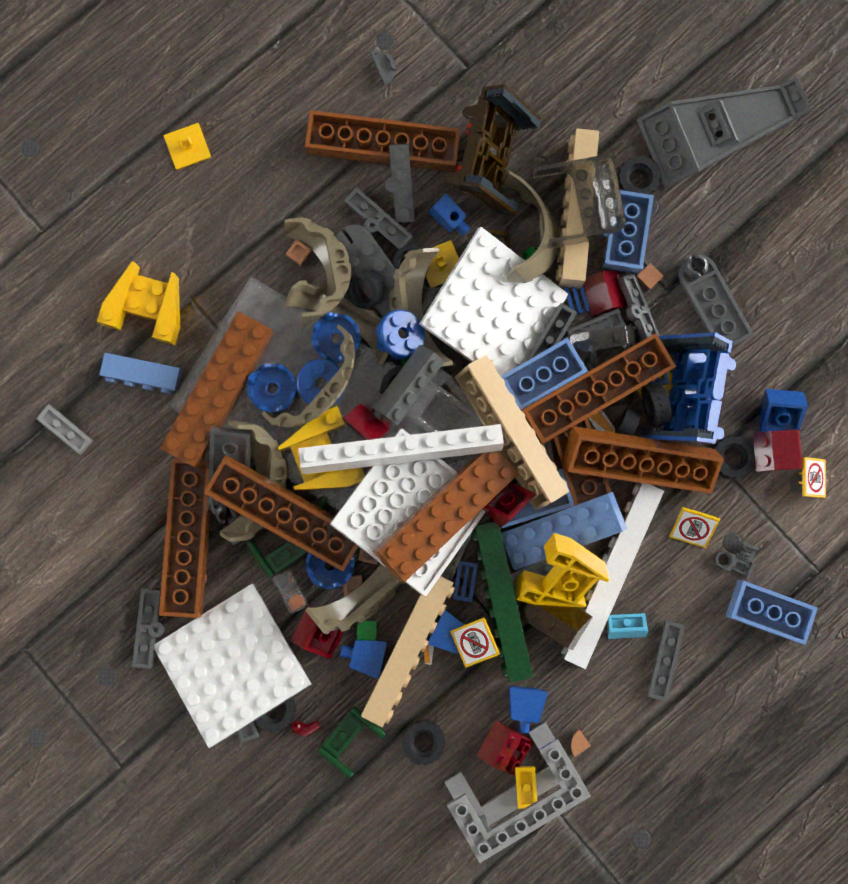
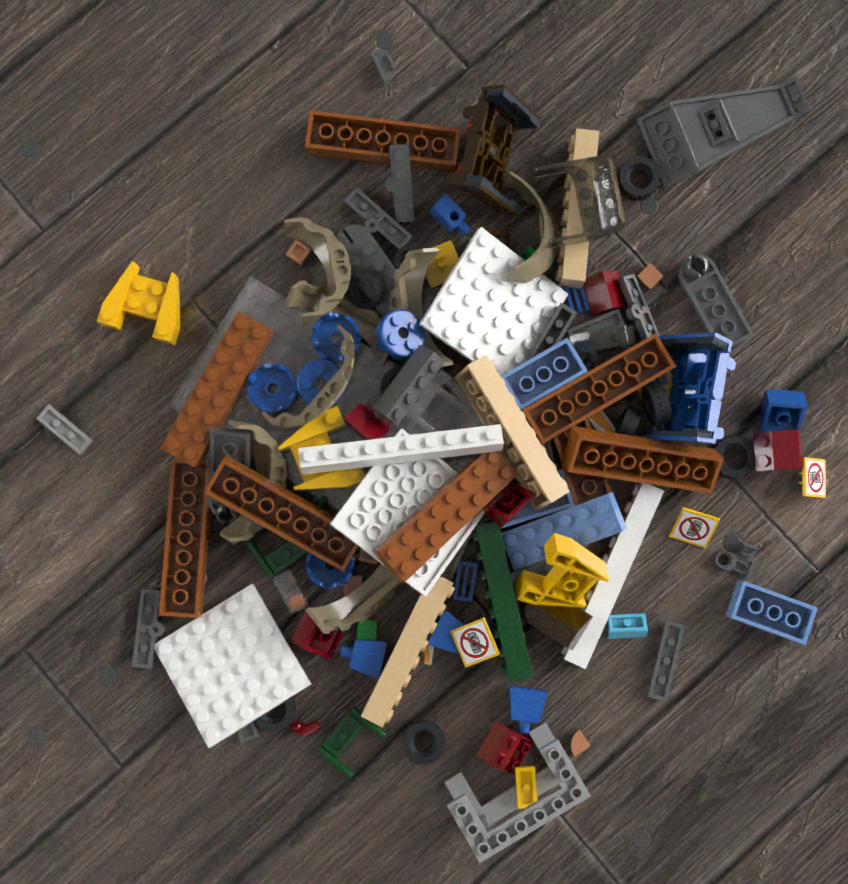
(141, 372): medium blue brick -> none
(187, 146): yellow piece -> none
(626, 248): medium blue brick -> none

